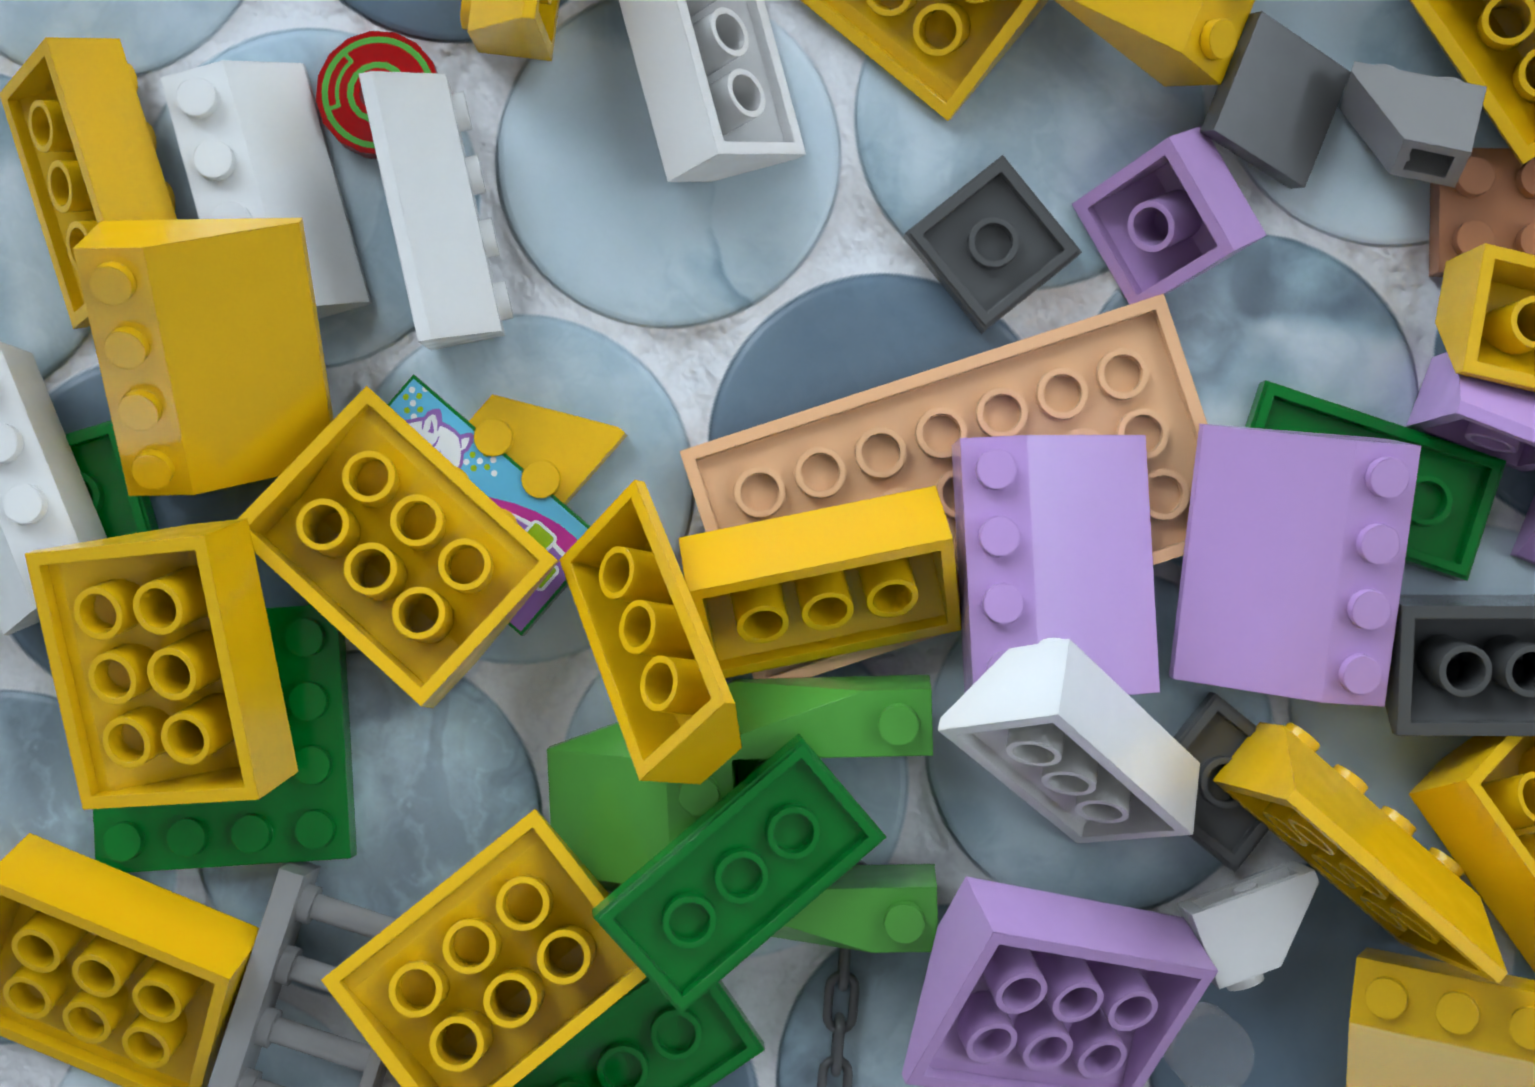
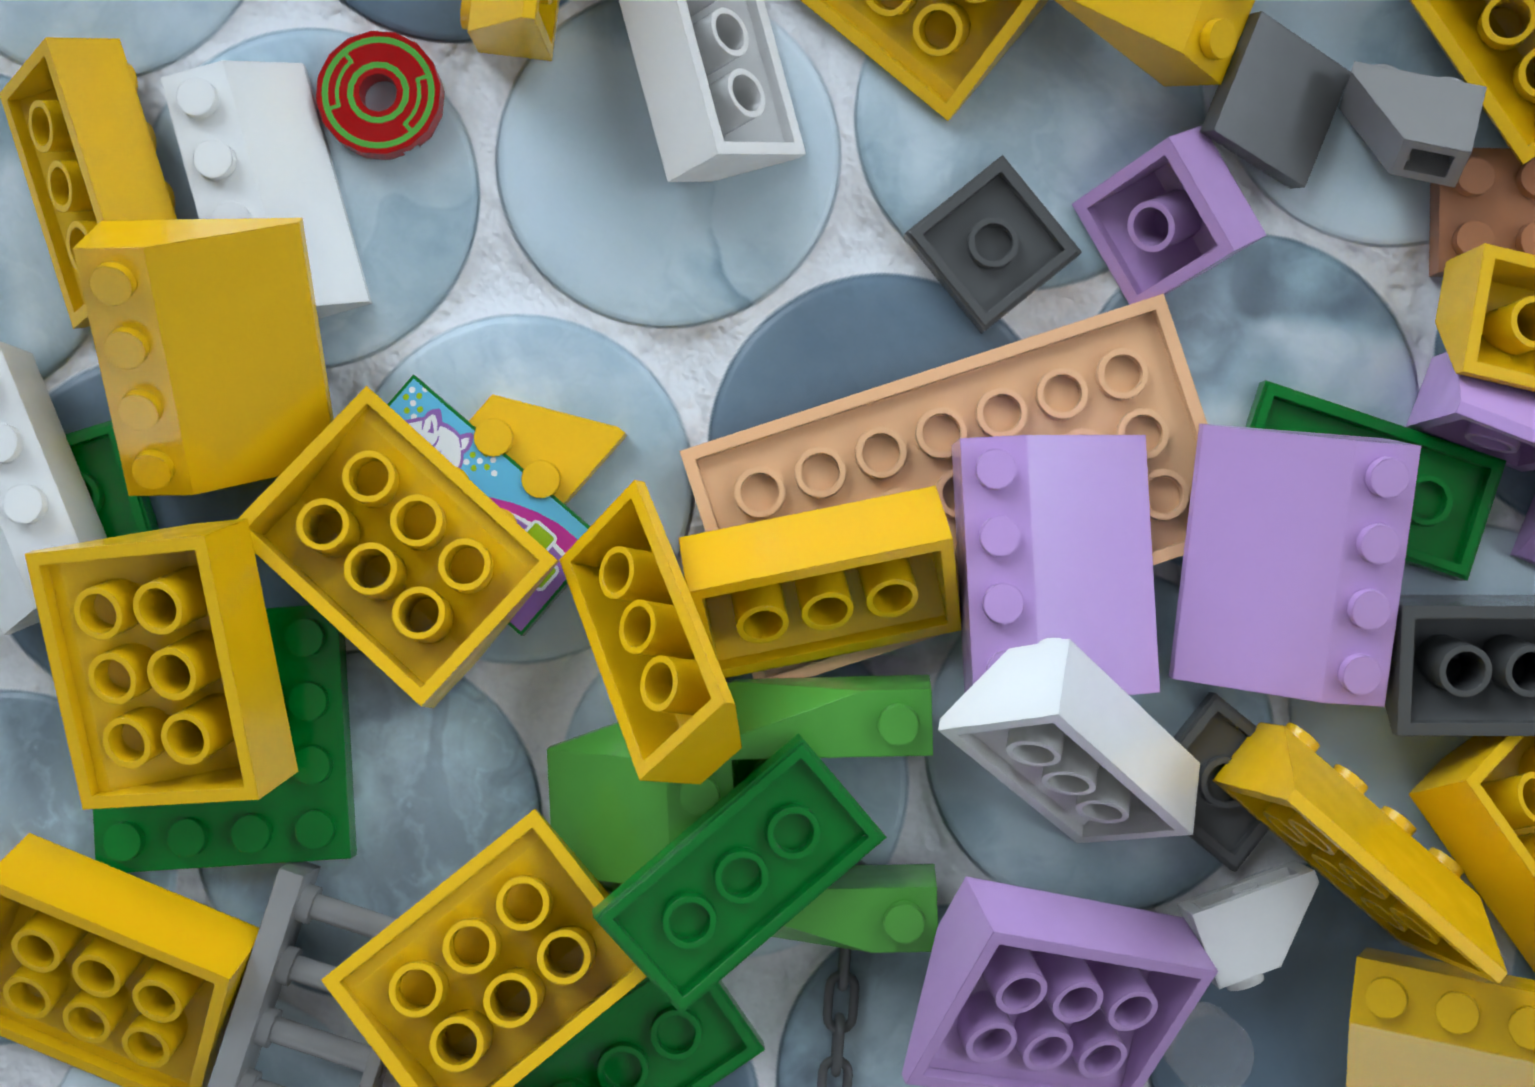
(434, 207): white slope -> none

